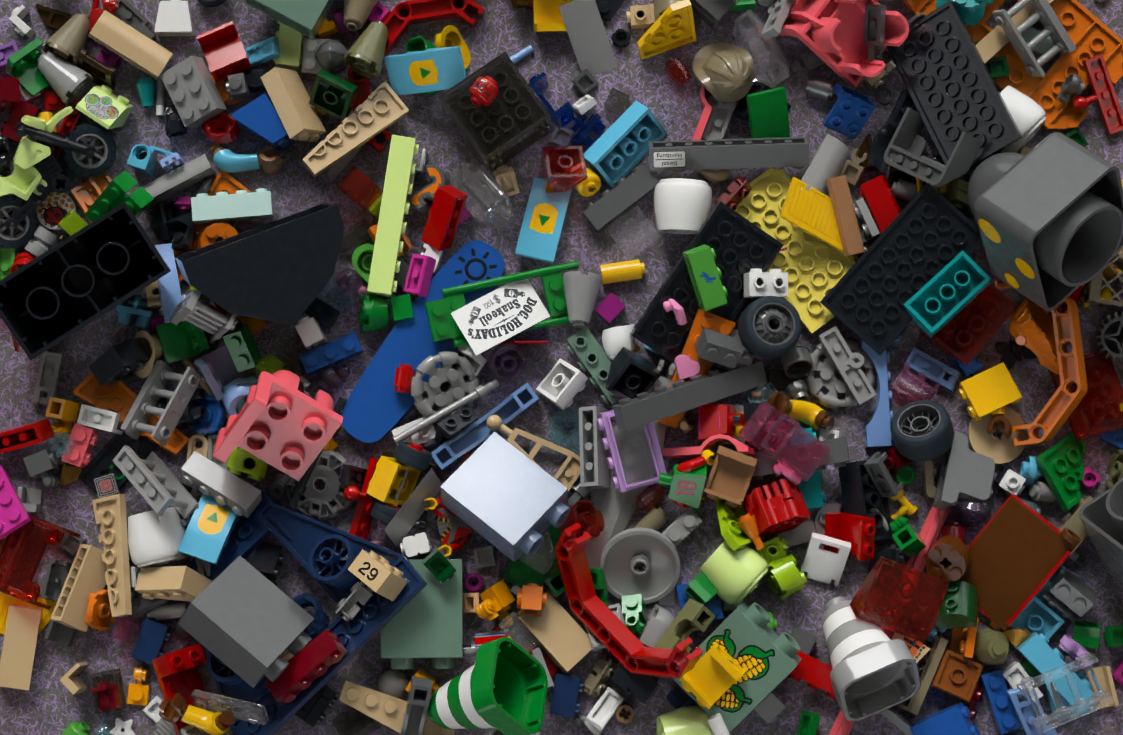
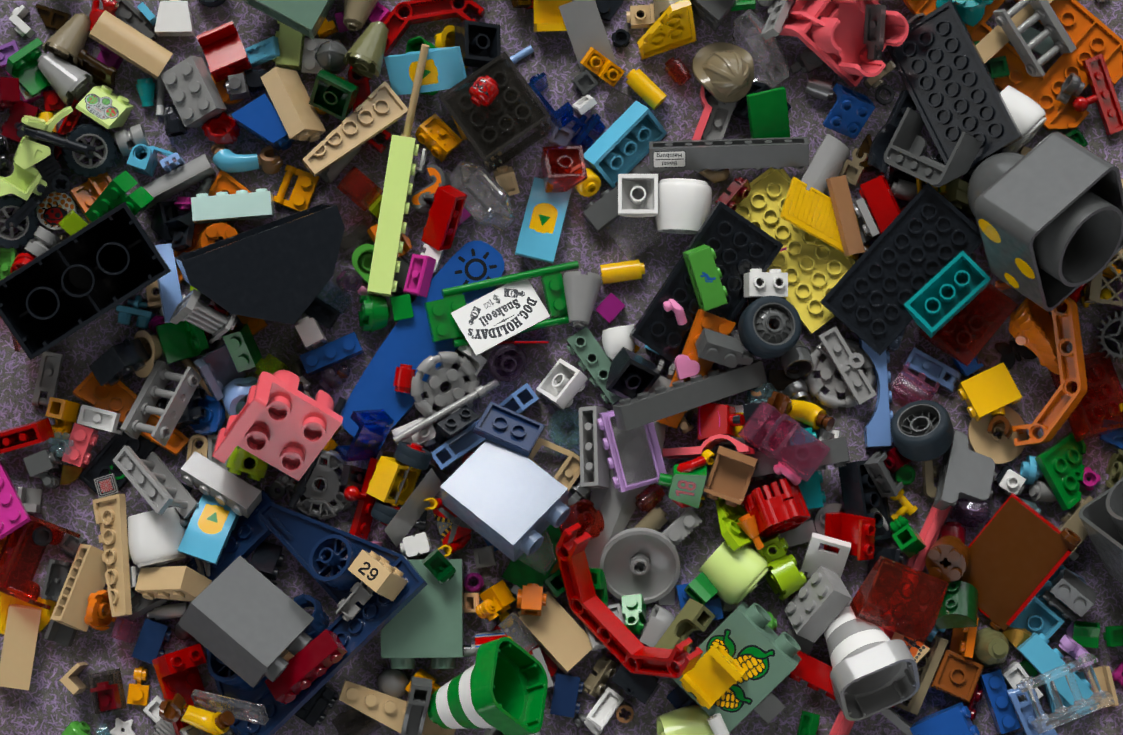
(42, 536): none -> black plate
(135, 133): none -> light grey wheel
(147, 13): none -> medium azure tile
(302, 191): none -> light orange plate
(372, 432): none -> clear blue panel
(415, 90): none -> tan bar
(437, 137): none -> light orange bracket
(478, 42): none -> black brick
(509, 429): none -> dark blue tile
(602, 66): none -> light orange slope
(637, 195): none -> white brick
(646, 88): none -> yellow brick
(817, 604): none -> light grey brick

